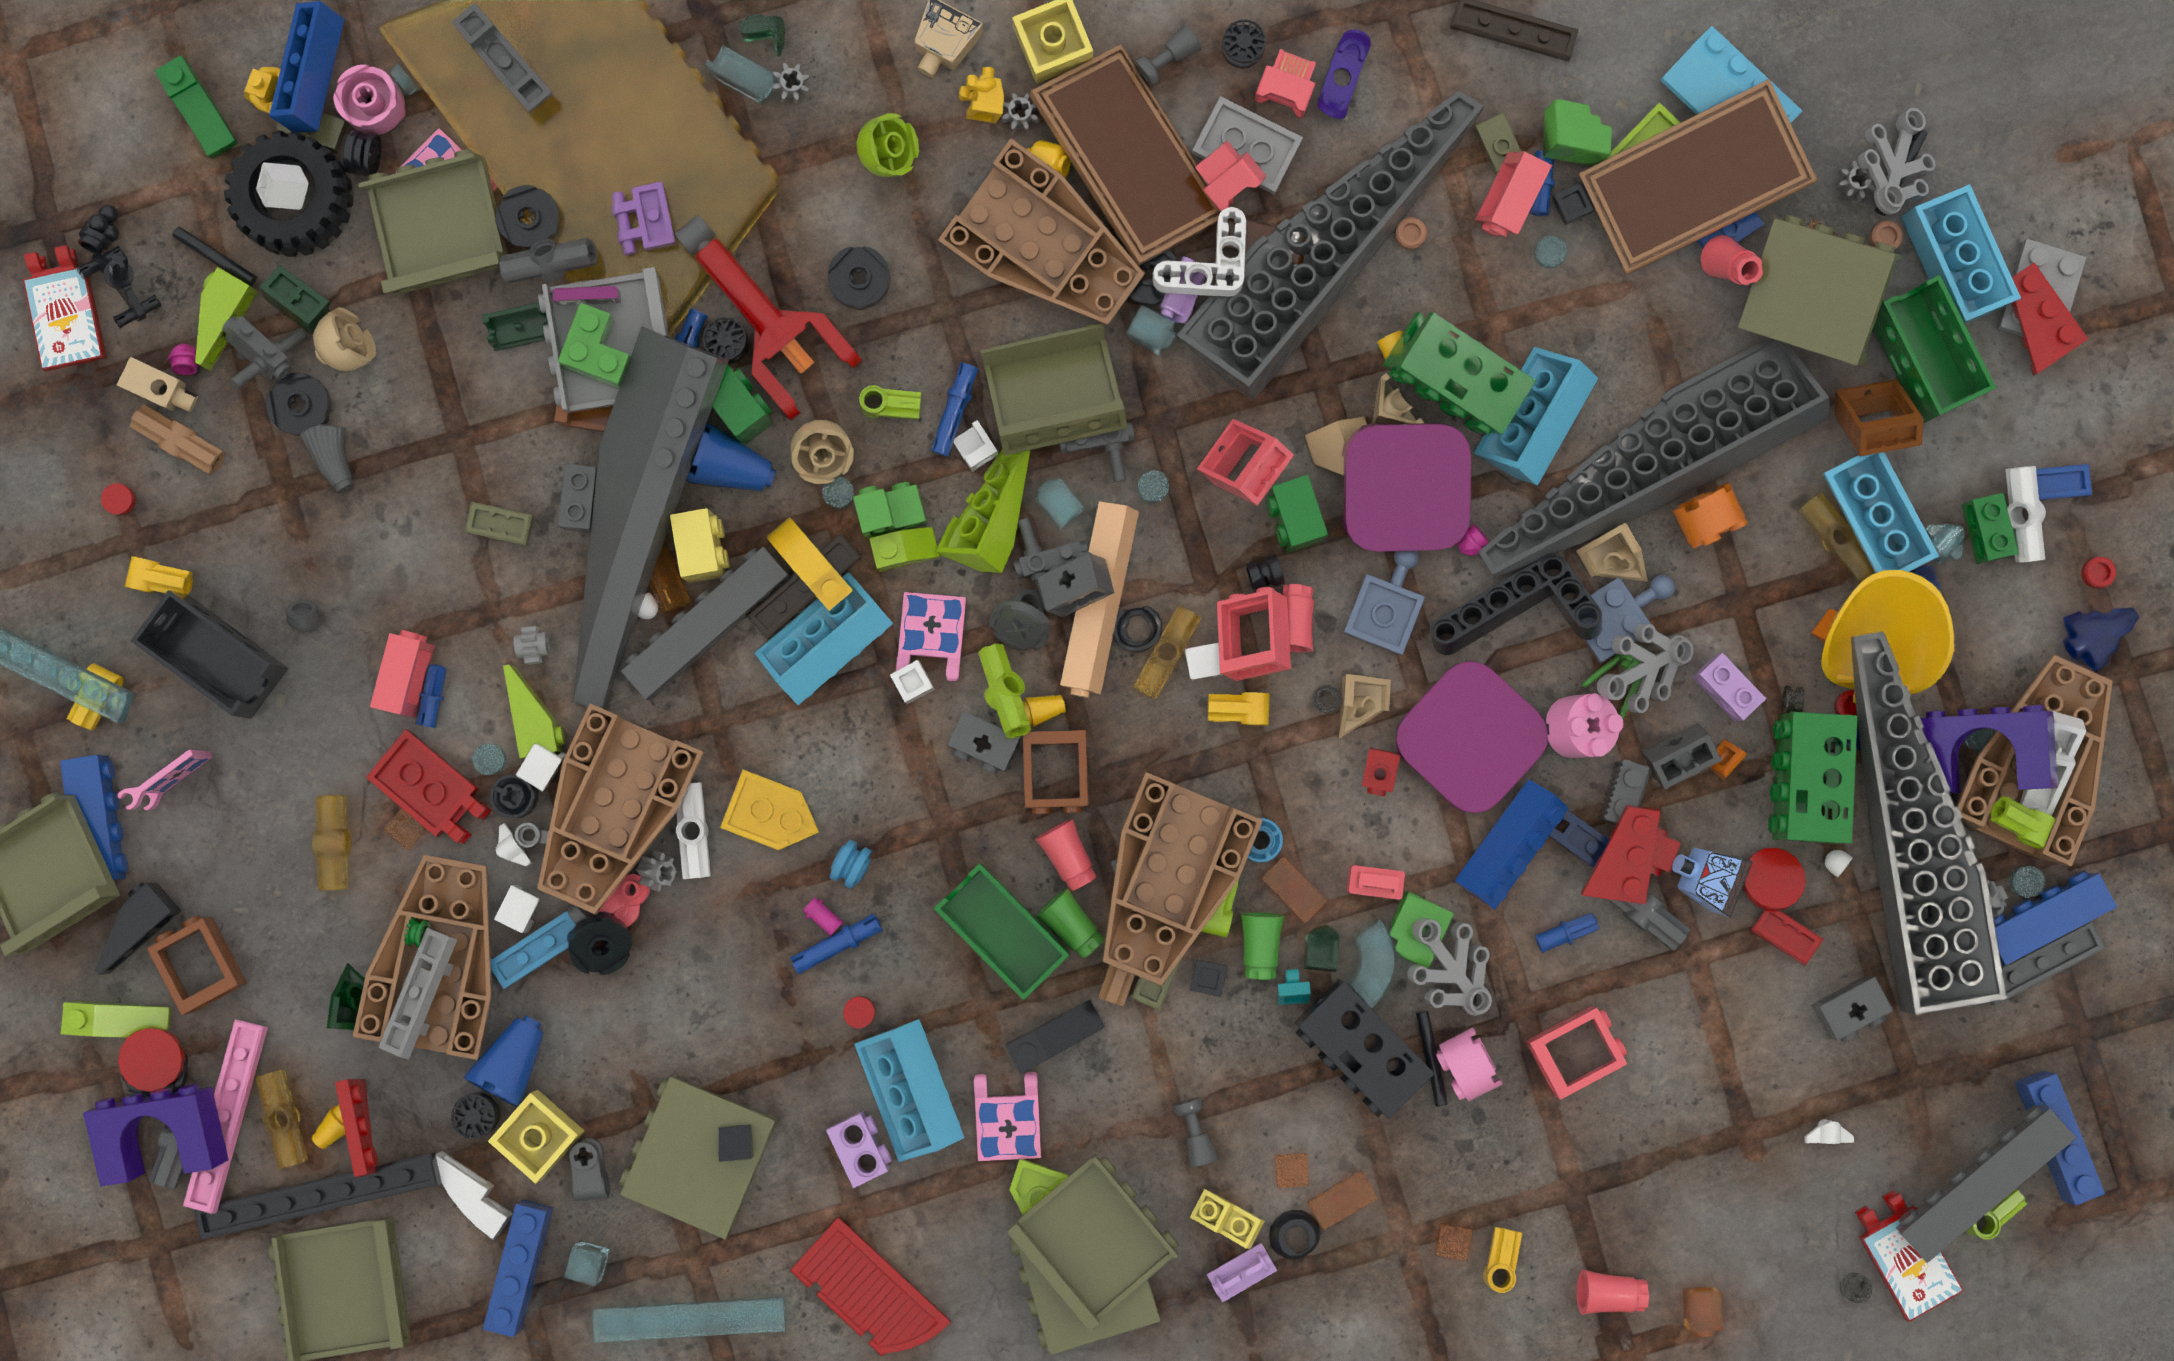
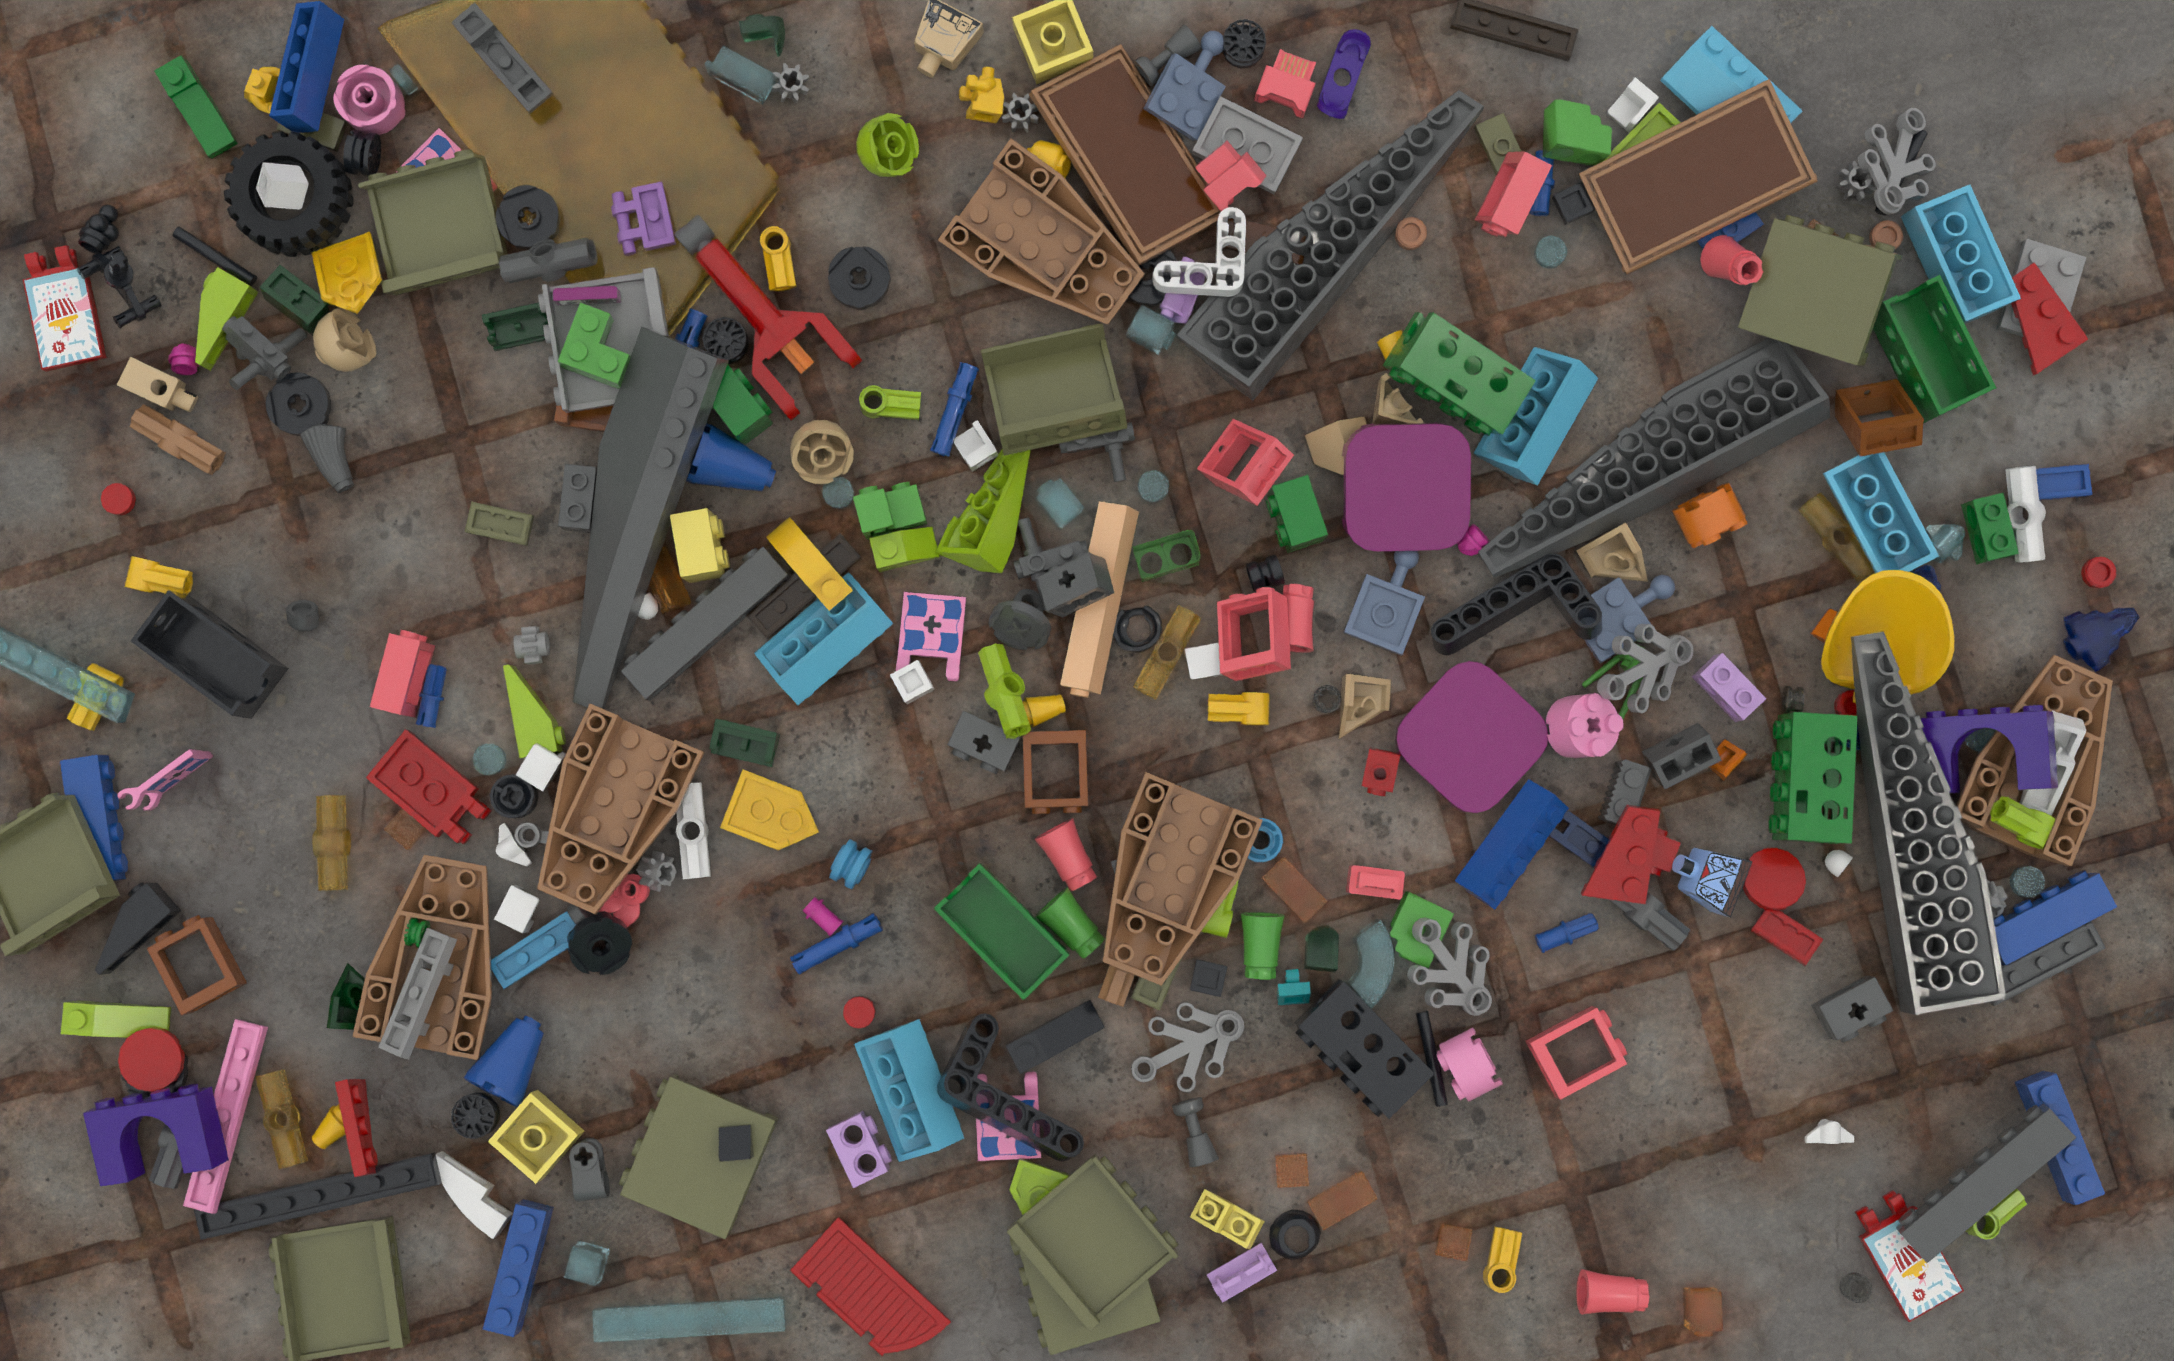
(348, 272): none -> yellow tile
(744, 742): none -> dark green hinge
(779, 261): none -> yellow piece
(999, 1100): none -> black beam
(1168, 565): none -> bright green piece
(1185, 92): none -> sand blue plate
(1192, 1043): none -> light grey plant
(1632, 105): none -> white panel

